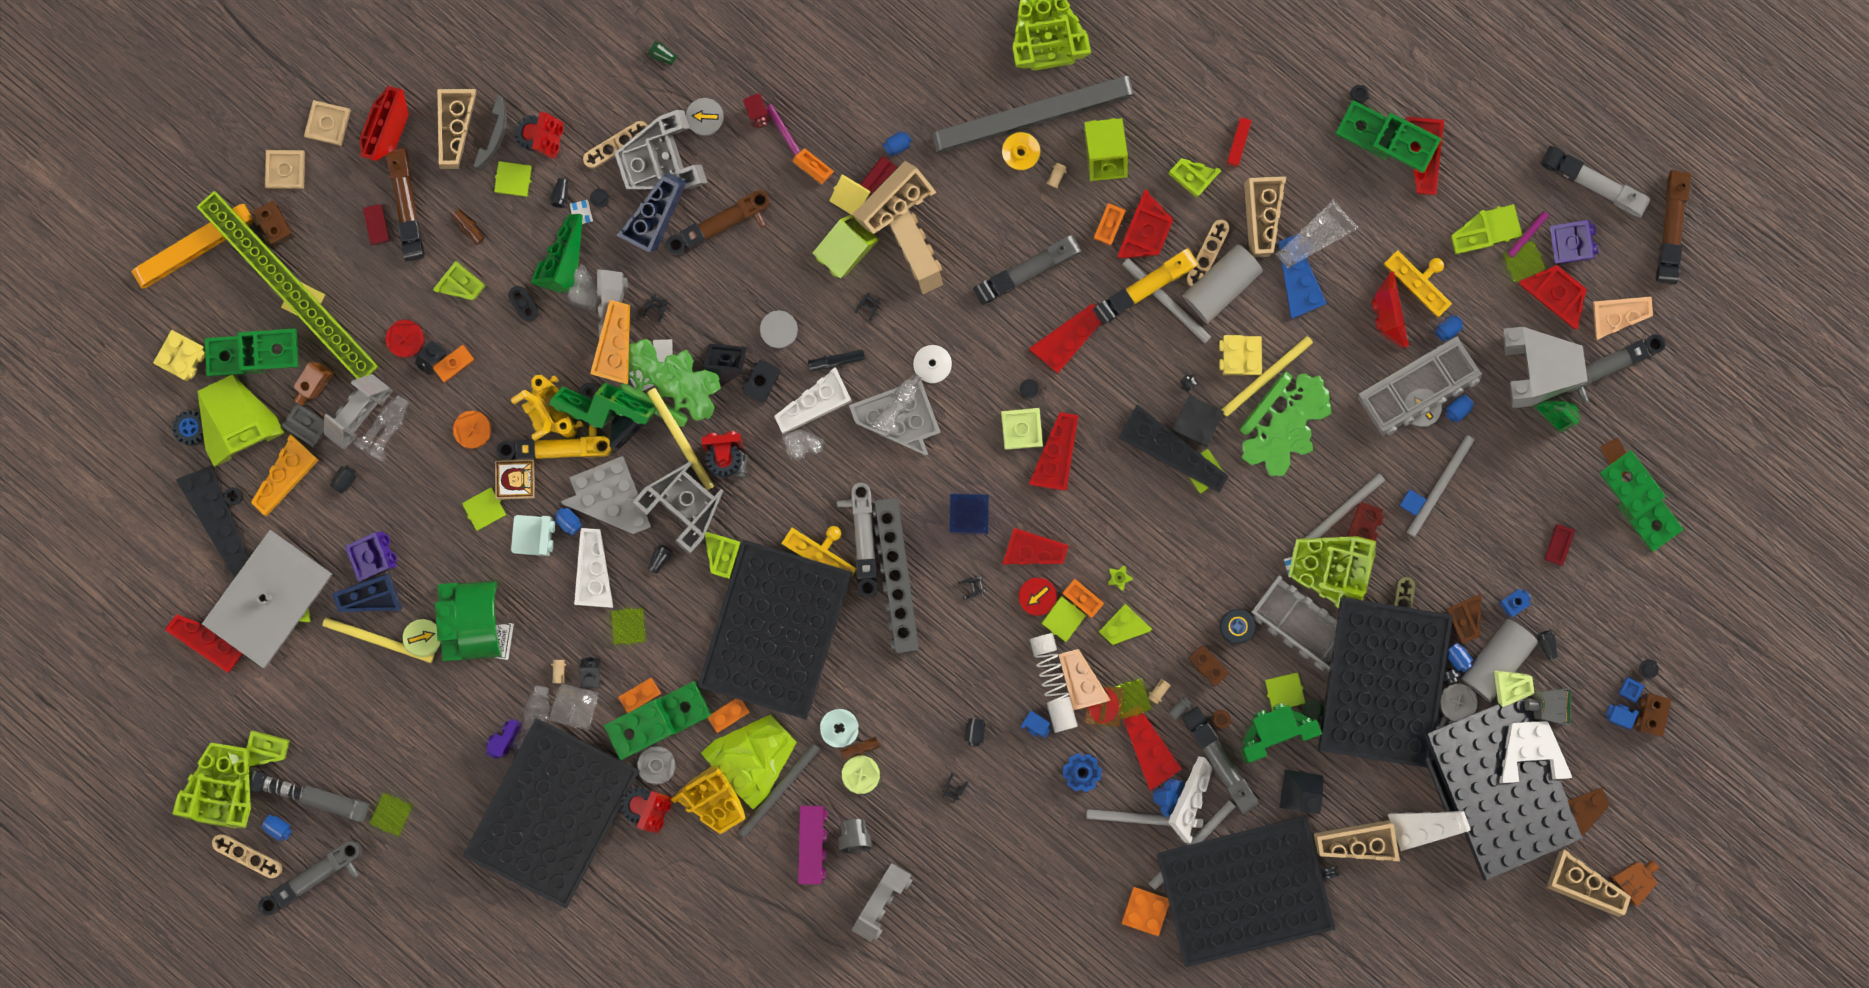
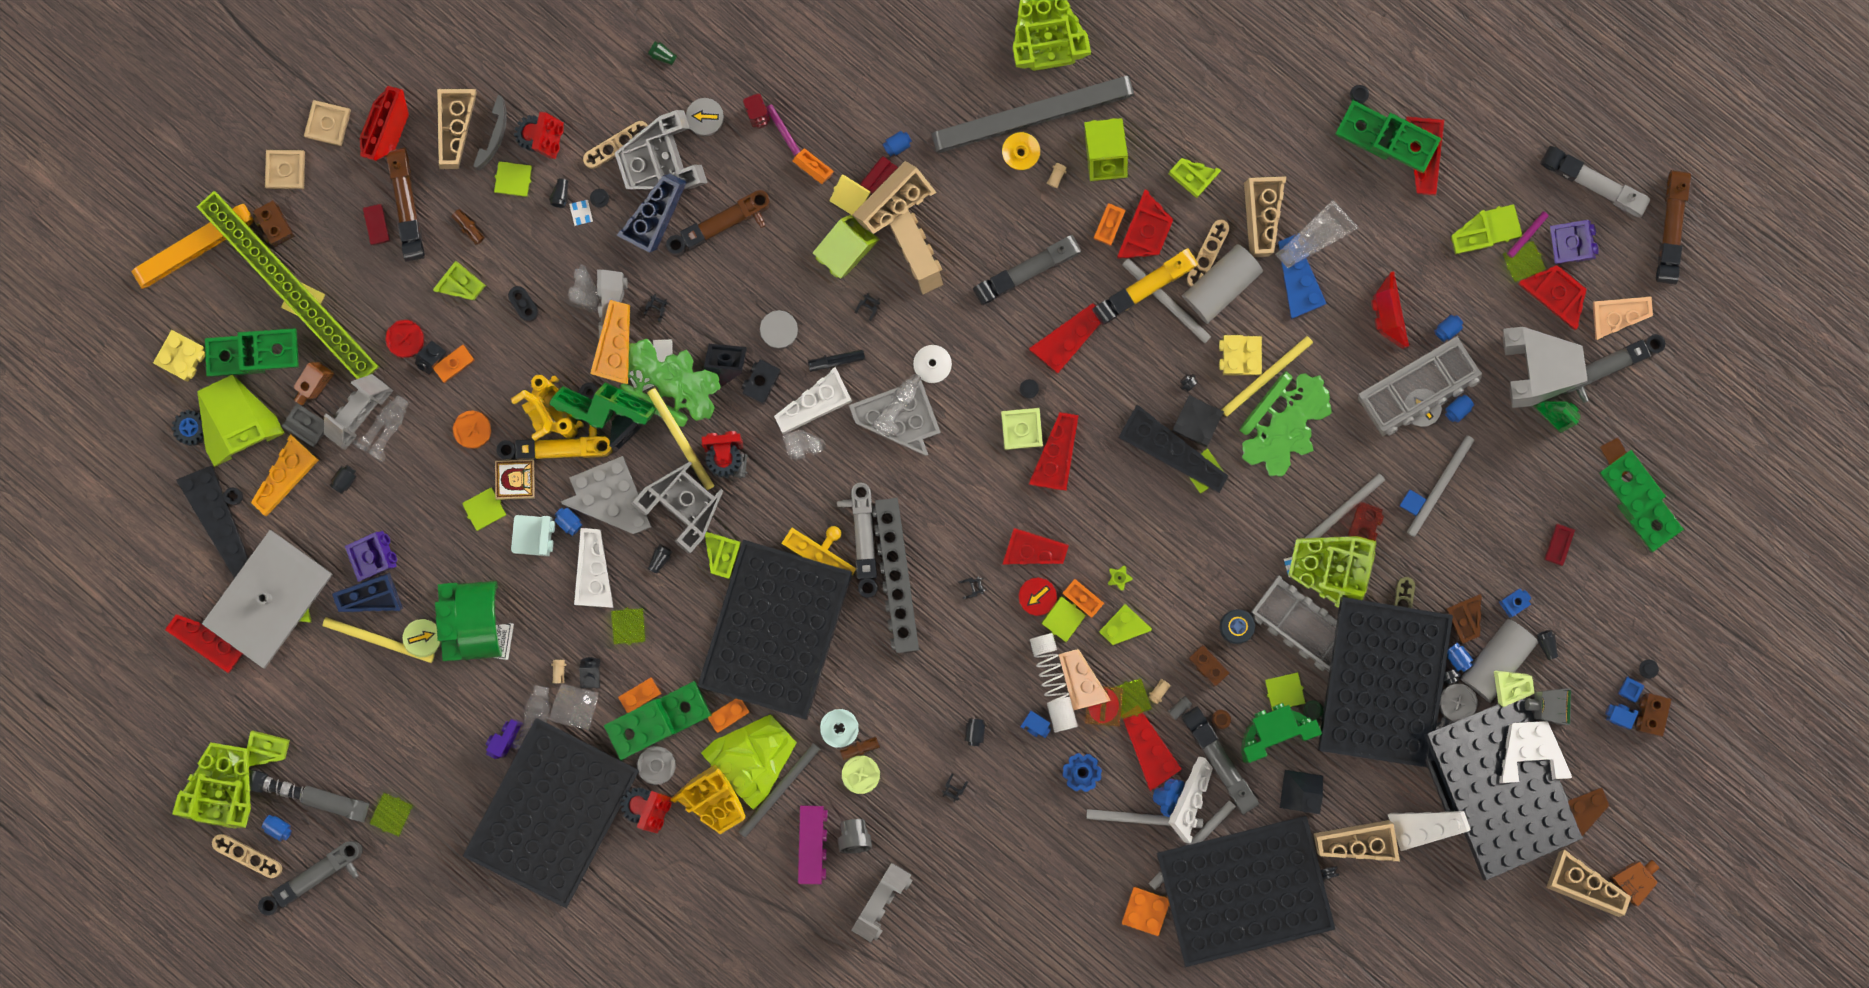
(562, 260): green wedge -> none
(969, 514): clear blue brick -> none
(1239, 142): red piece -> none
(1418, 282): yellow plate -> none

